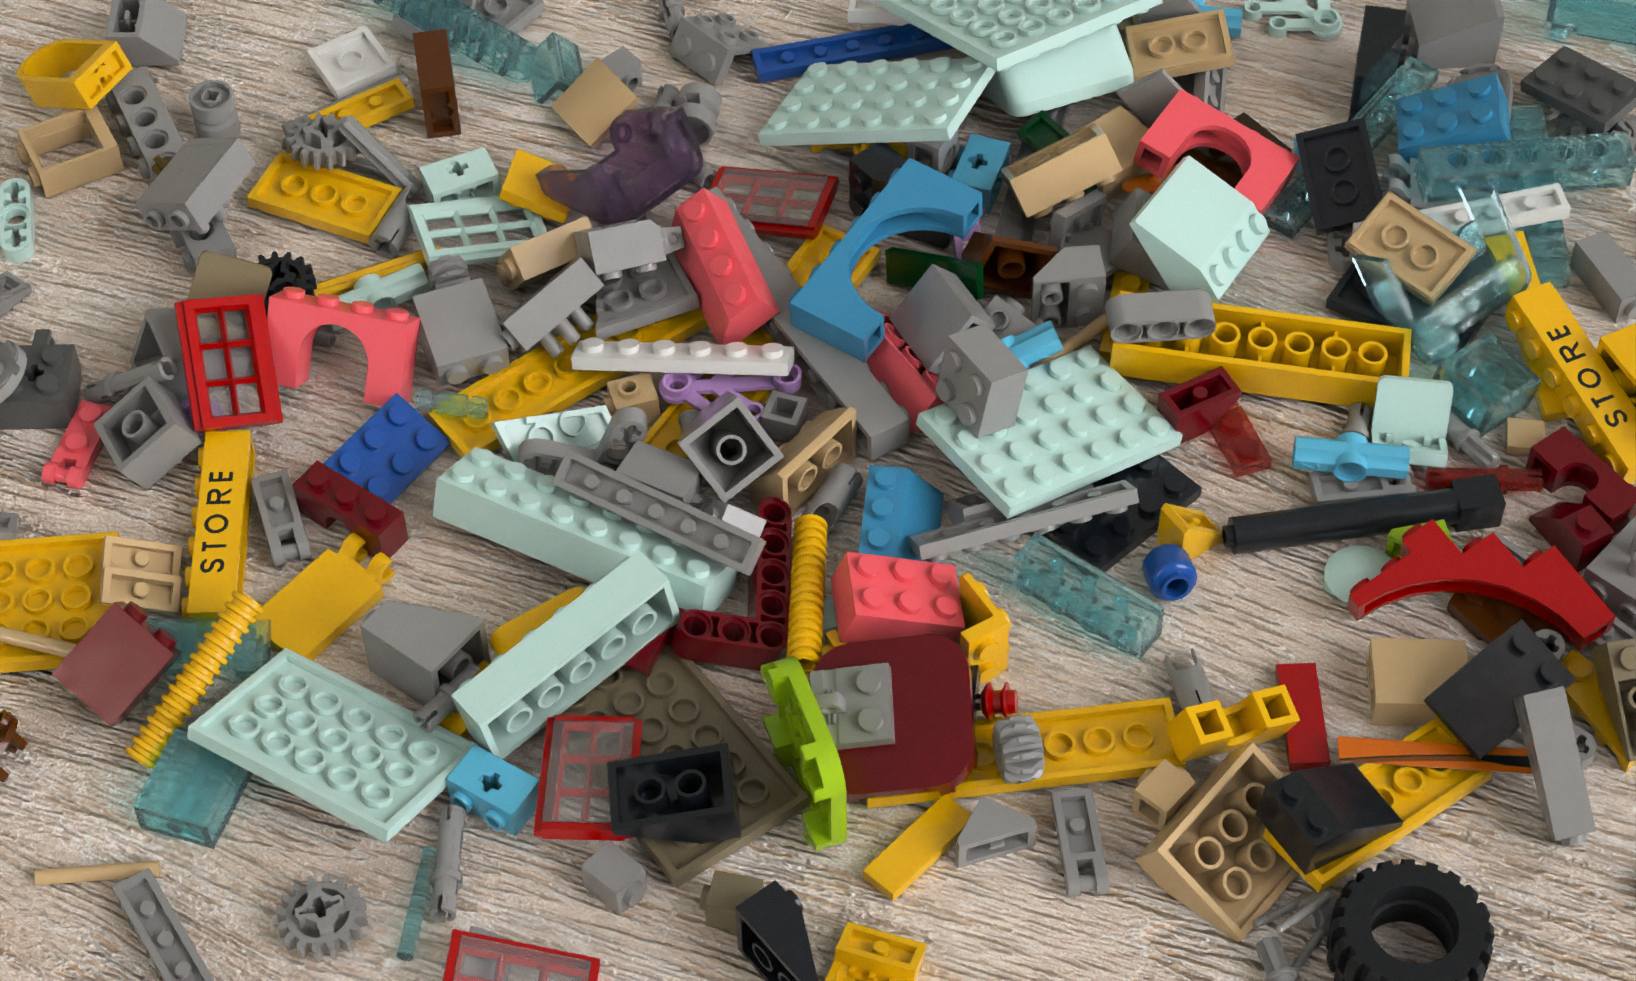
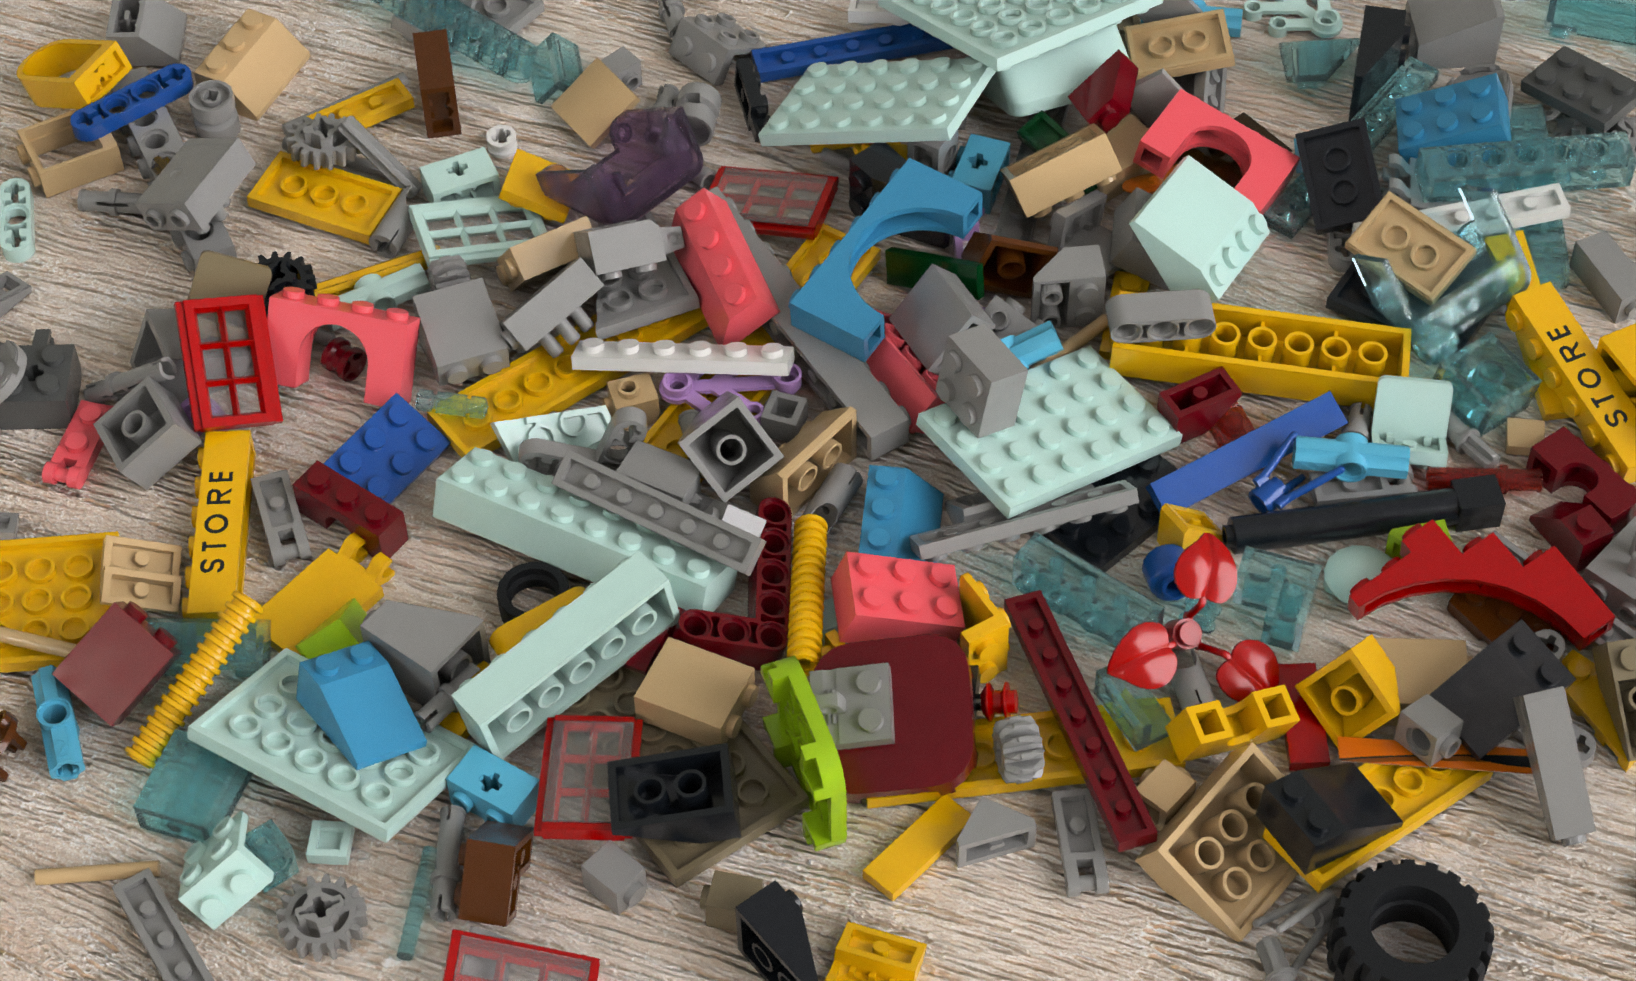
(61, 738): none -> medium azure piece
(111, 202): none -> light grey pin
(174, 79): none -> blue beam
(222, 873): none -> light aqua bracket
(256, 60): none -> tan slope
(274, 851): none -> clear light blue brick
(330, 842): none -> light aqua plate
(335, 633): none -> lime slope
(343, 359): none -> dark red wheel
(351, 62): white plate -> none
(359, 704): none -> dark azure slope
(492, 870): none -> reddish brown brick
(499, 133): none -> white bush
(527, 576): none -> black tyre
(696, 693): none -> tan brick
(752, 102): none -> black hinge
(1080, 722): none -> dark red plate
(1107, 92): none -> dark red slope
(1132, 710): none -> clear light blue panel
(1146, 653): none -> red plant
(1209, 614): none -> clear light blue plate
(1245, 454): none -> blue tile
(1273, 493): none -> blue plant
(1282, 589): none -> clear light blue brick
(1314, 60): none -> clear light blue slope
(1353, 691): none -> yellow slope
(1429, 730): none -> light grey brick

